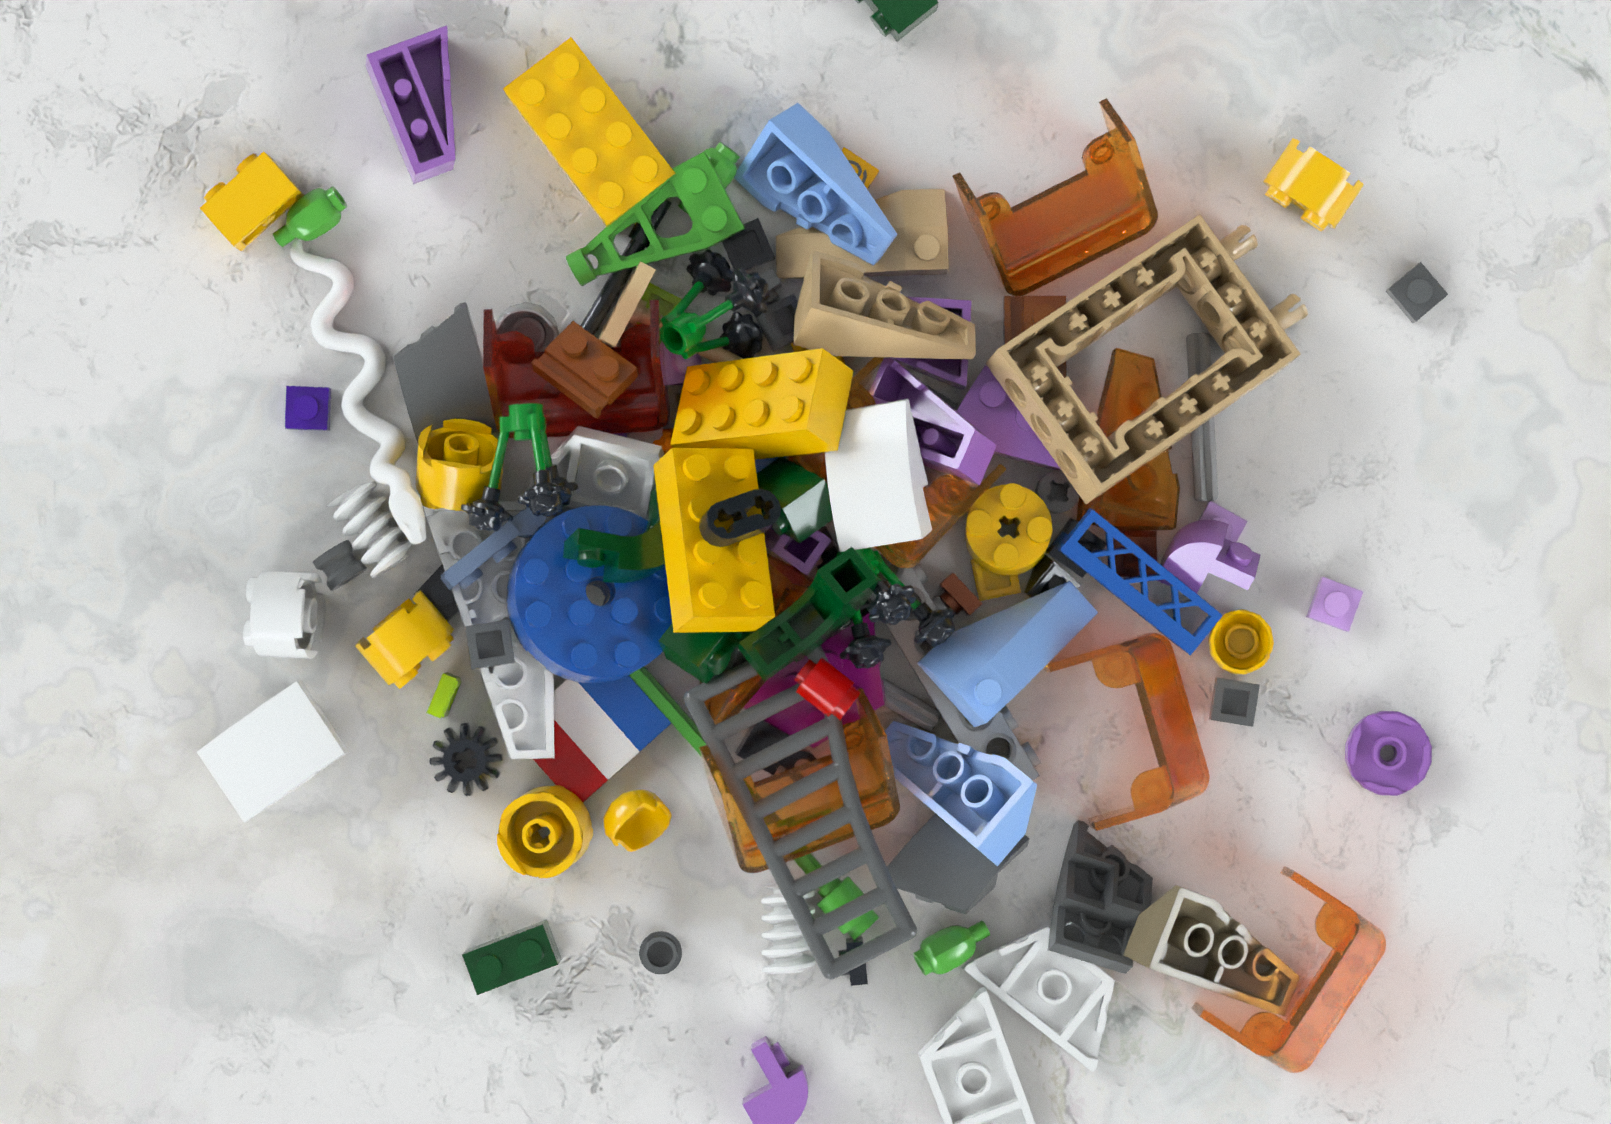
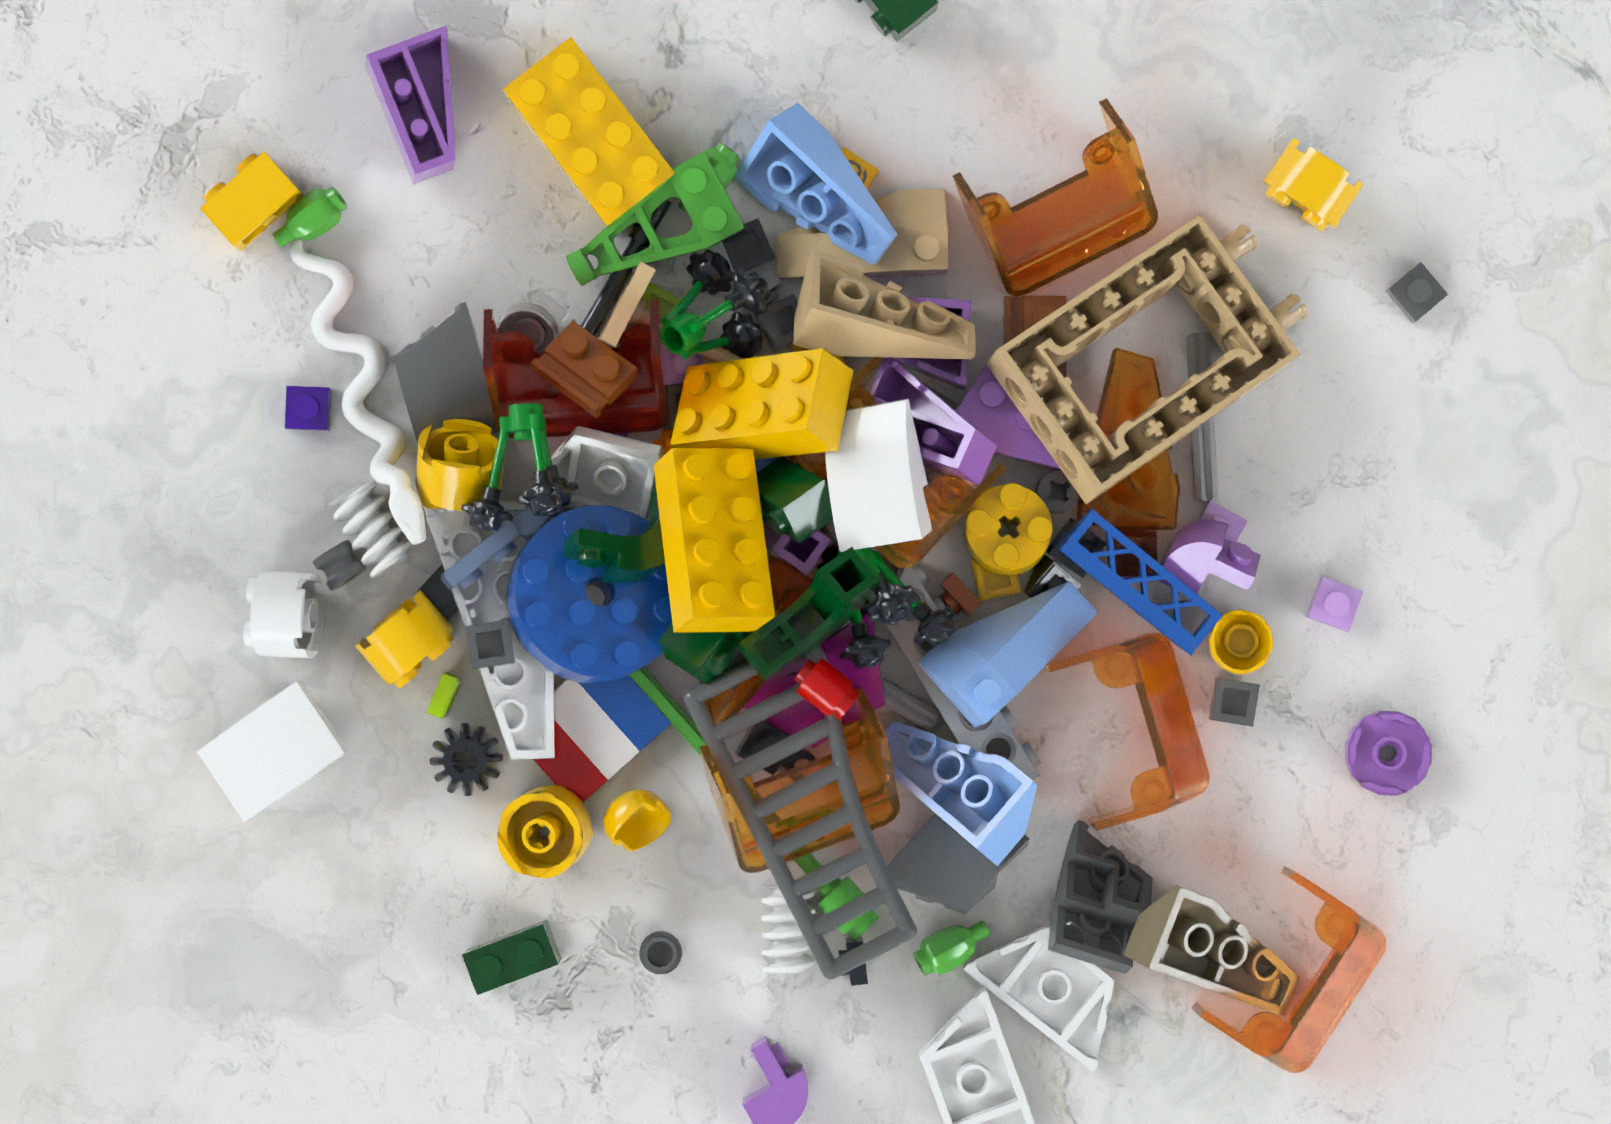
(736, 509): black beam -> none

